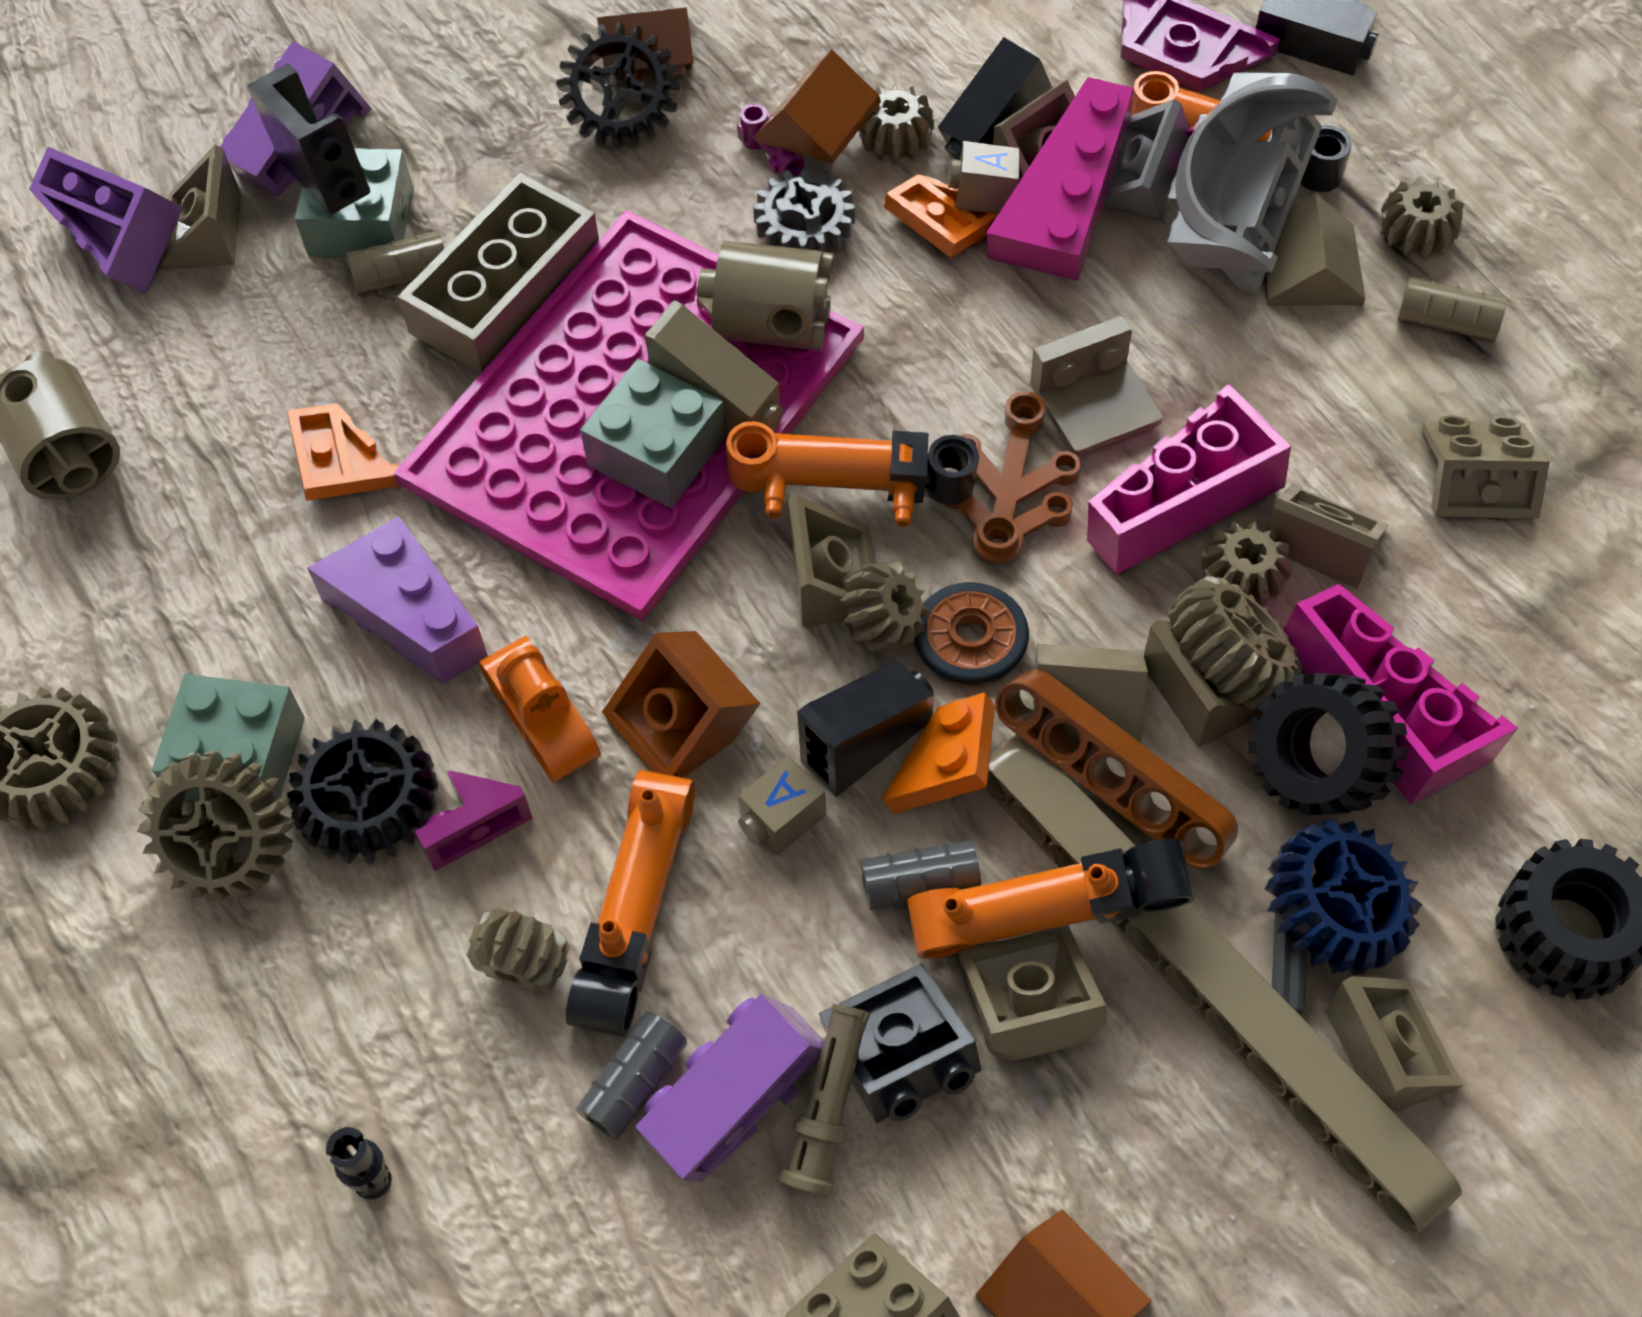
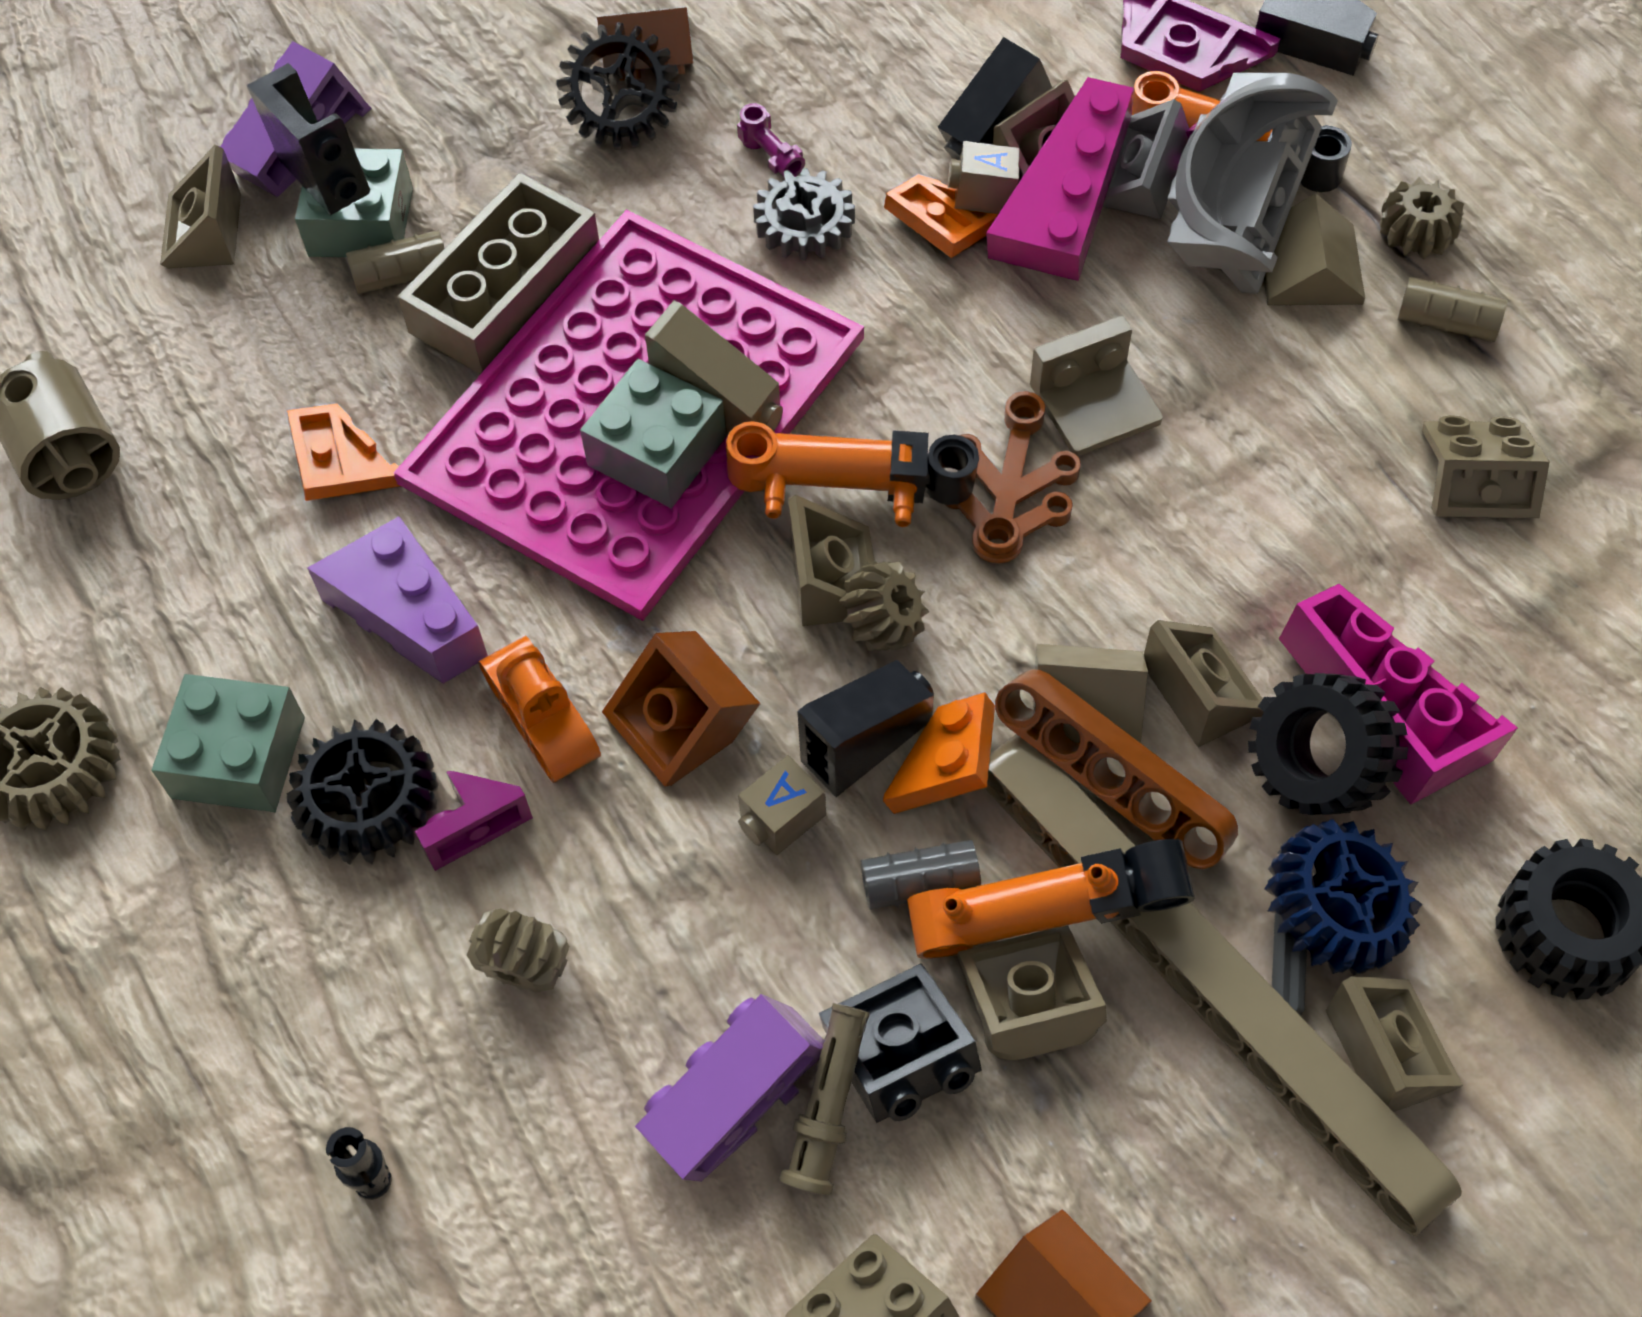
(108, 215): medium lavender wedge -> none
(194, 846): dark tan gear -> none
(618, 945): orange piece -> none
(631, 1075): dark grey axle -> none
(768, 295): dark tan cylinder -> none
(821, 111): dark orange slope -> none
(898, 124): dark tan gear -> none
(972, 661): wheel -> none
(1193, 480): dark pink wedge -> none
(1233, 641): dark tan gear -> none
(1249, 560): dark tan gear -> none
(1326, 534): dark tan slope -> none

